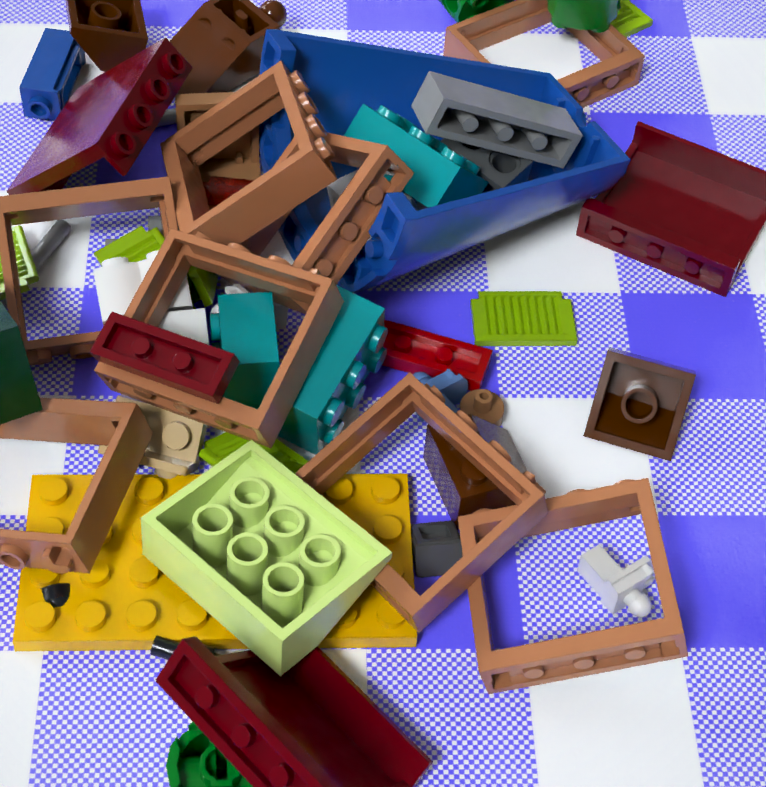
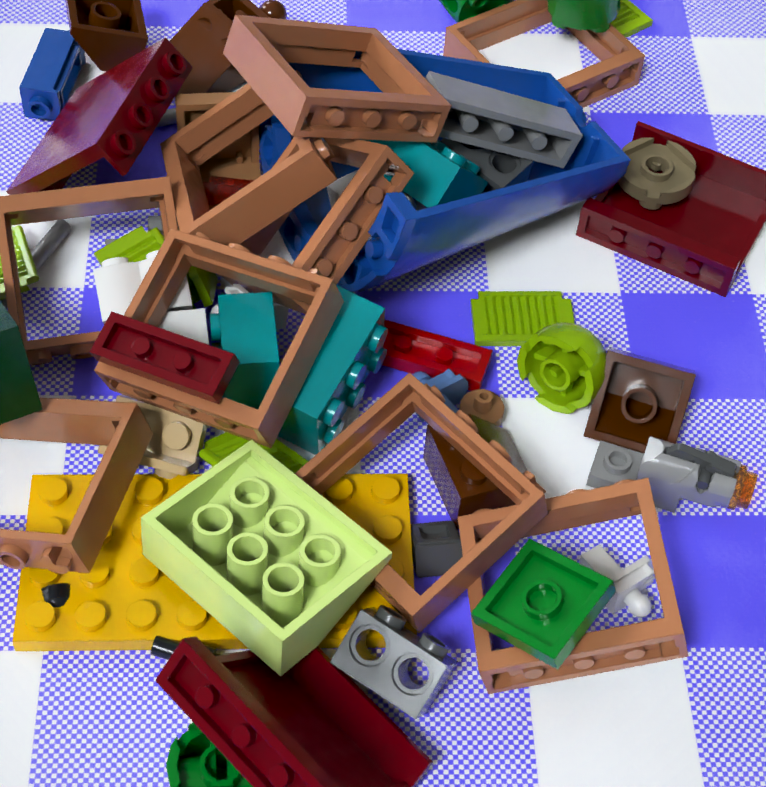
(389, 673): none -> brick
(404, 111): none -> nougat window
(543, 603): none -> green plate
(563, 366): none -> lime cylinder
(658, 188): none -> dark tan plate
(676, 473): none -> light grey plate

